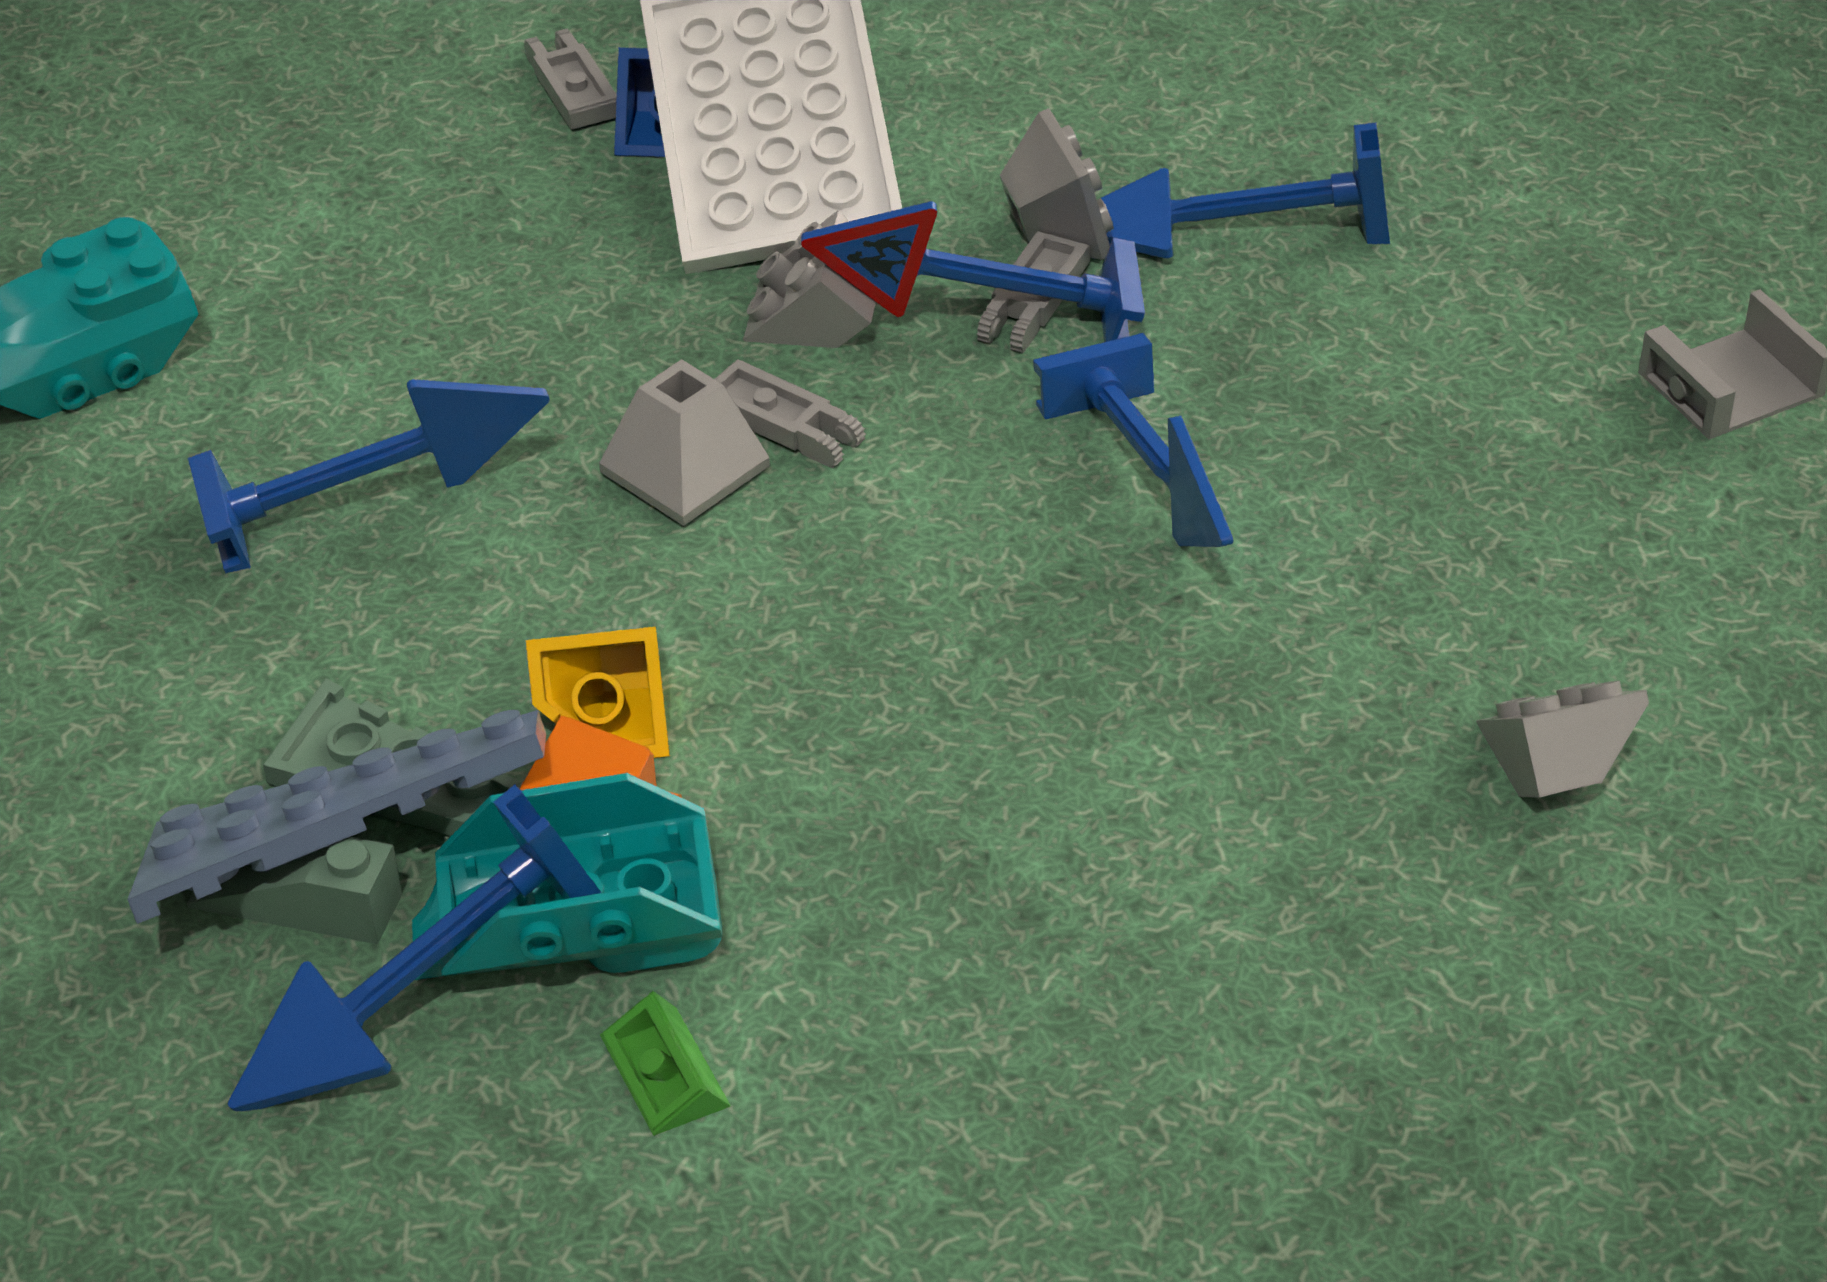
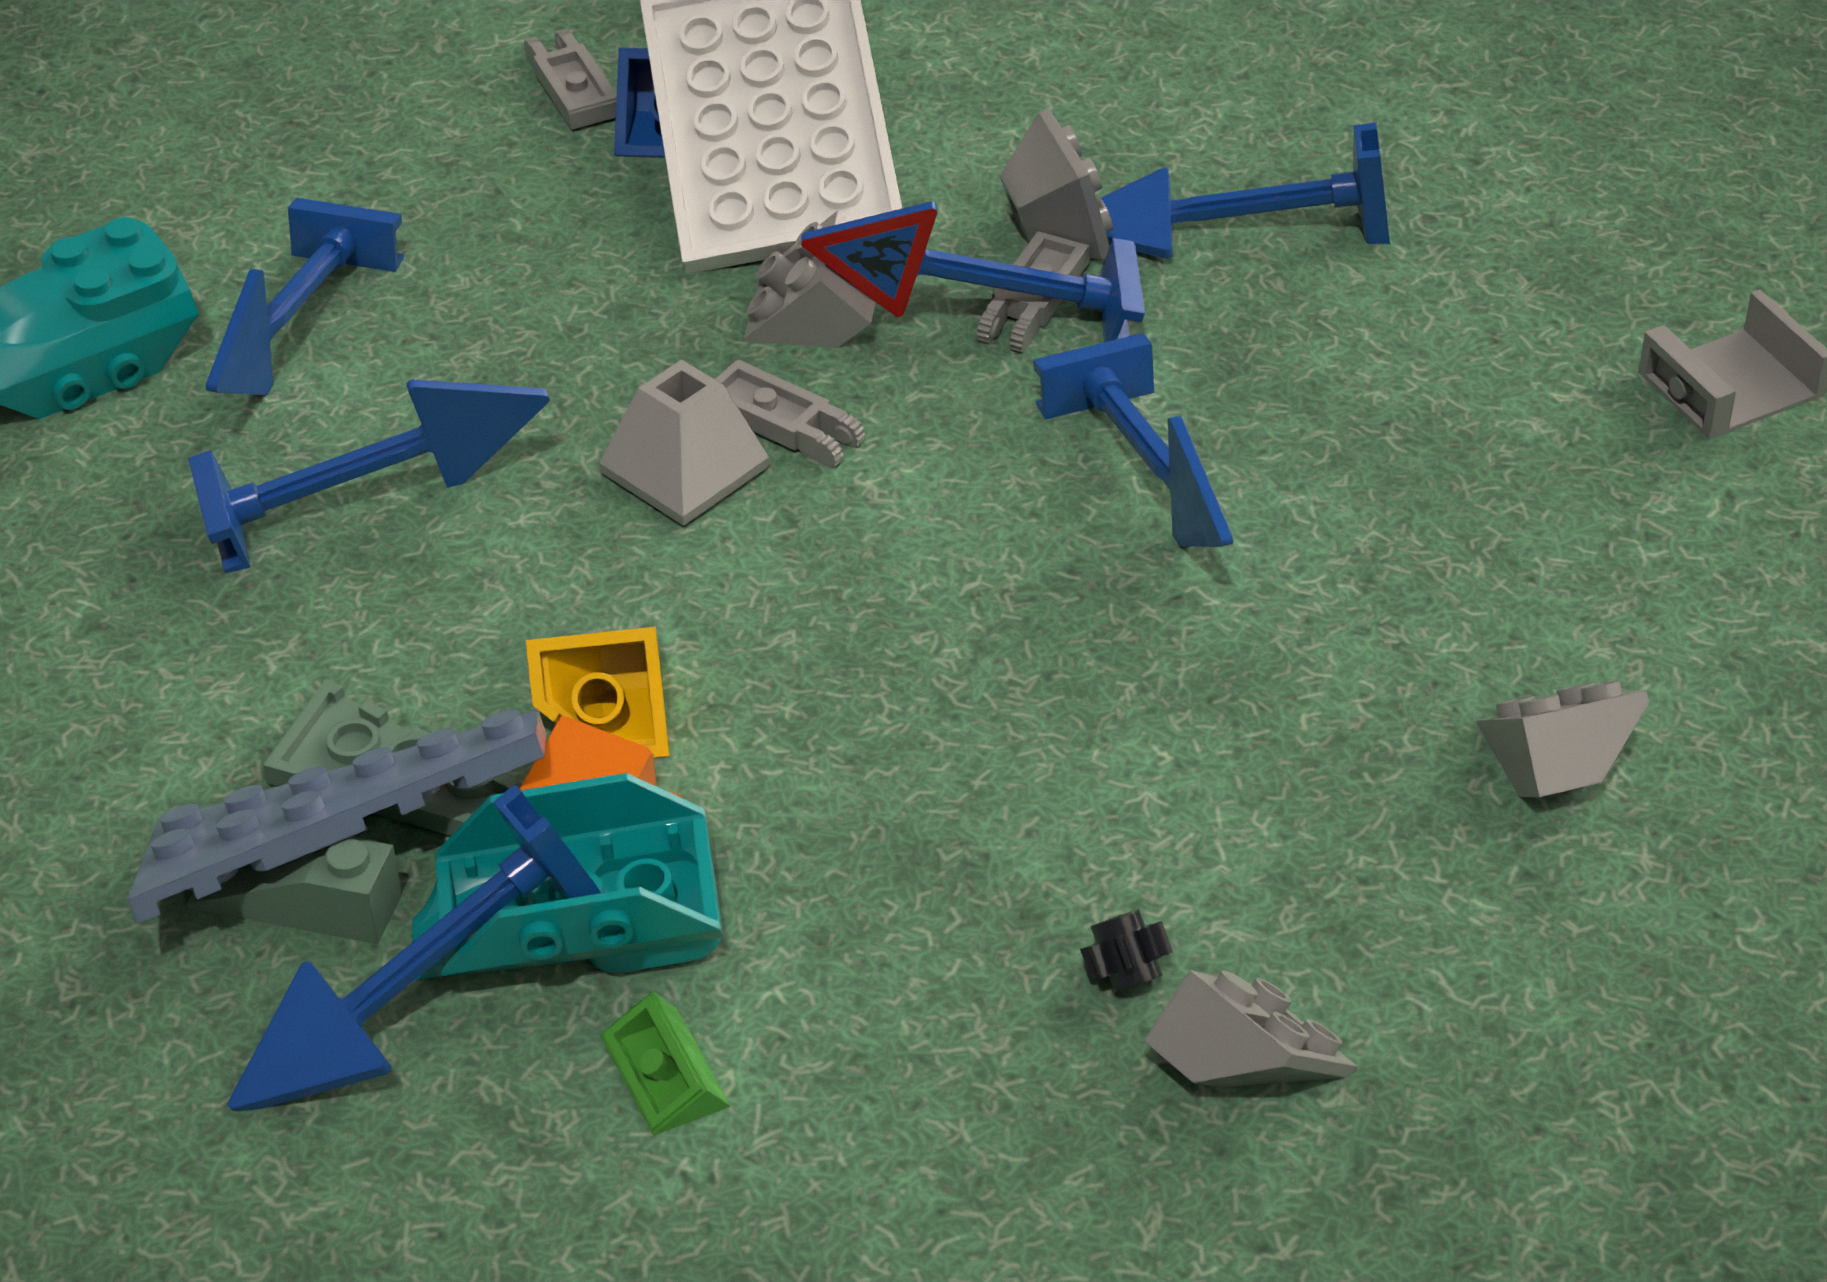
(329, 238): none -> blue piece
(1126, 950): none -> black gear
(1243, 1035): none -> light grey slope

